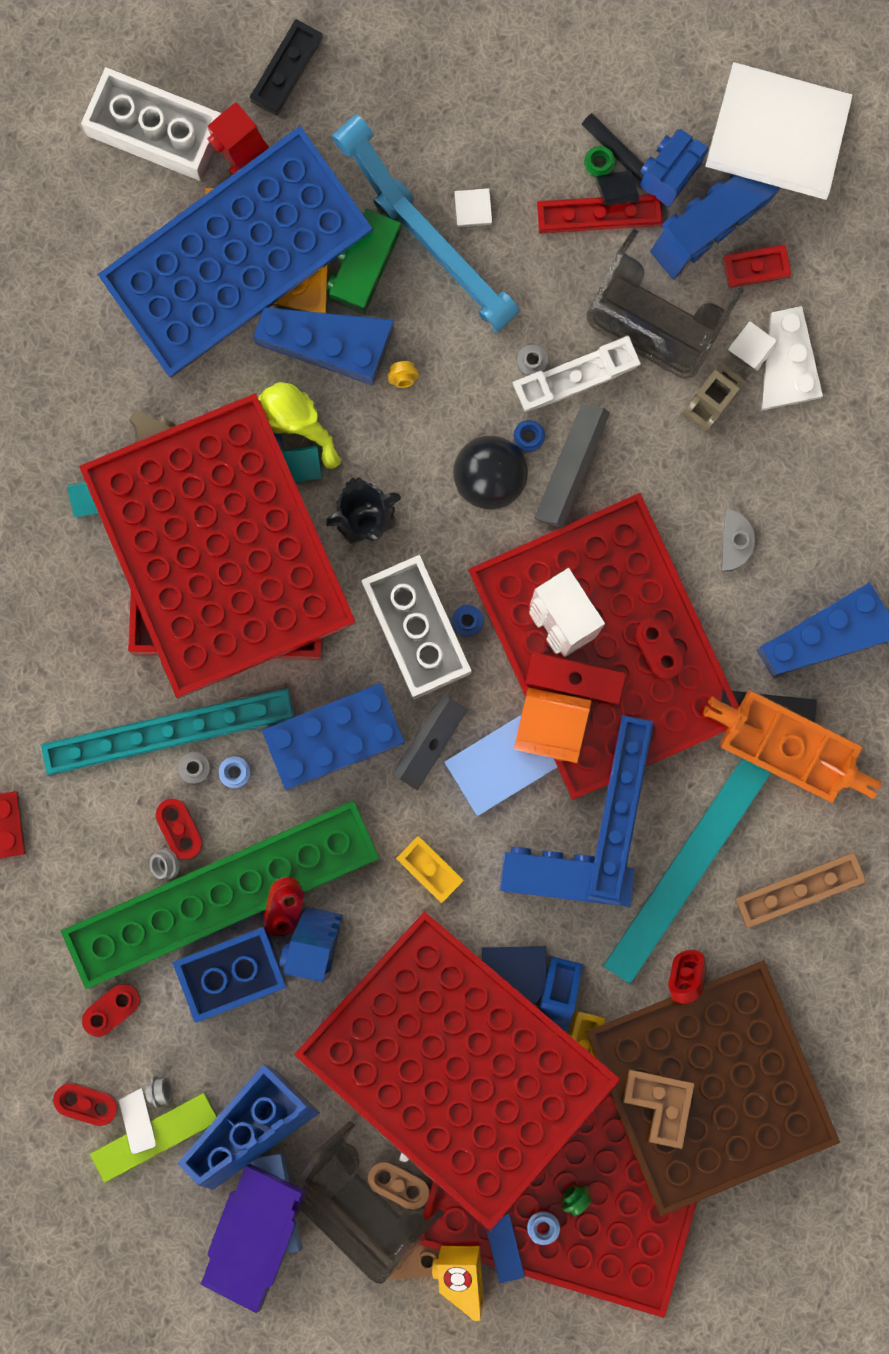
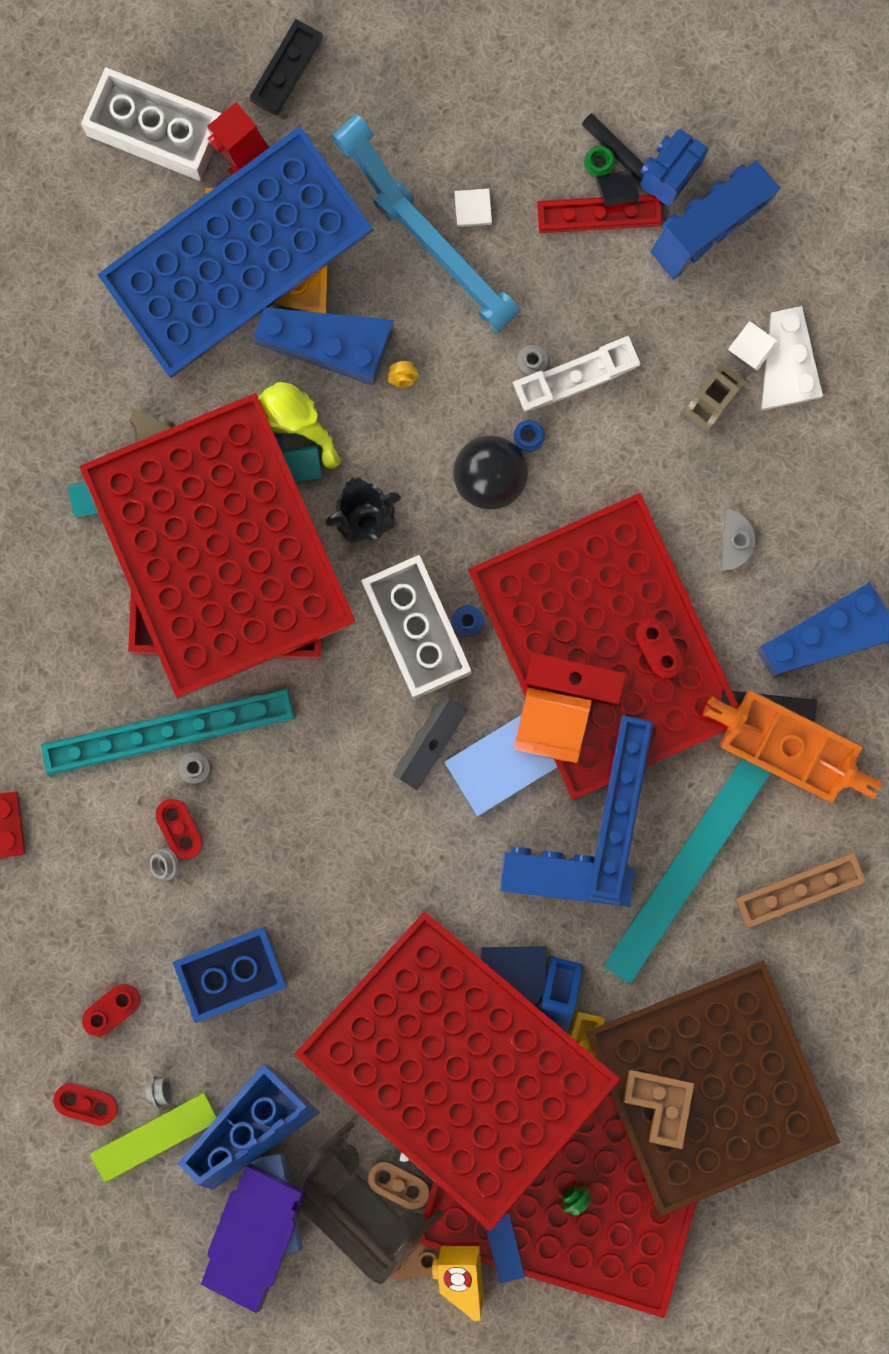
(137, 1122): white sticker -> none
(217, 895): green plate -> none
(224, 772): light blue plate -> none
(282, 913): red plate -> none
(312, 945): blue wedge -> none
(333, 737): blue brick -> none
(364, 264): green brick -> none
(429, 869): yellow plate -> none
(543, 1238): light blue plate -> none
(565, 613): white brick -> none
(572, 465): dark grey tile -> none
(653, 324): clear smoke windscreen -> none
(687, 976): red plate -> none
(757, 266): red plate -> none
(779, 131): white tile -> none

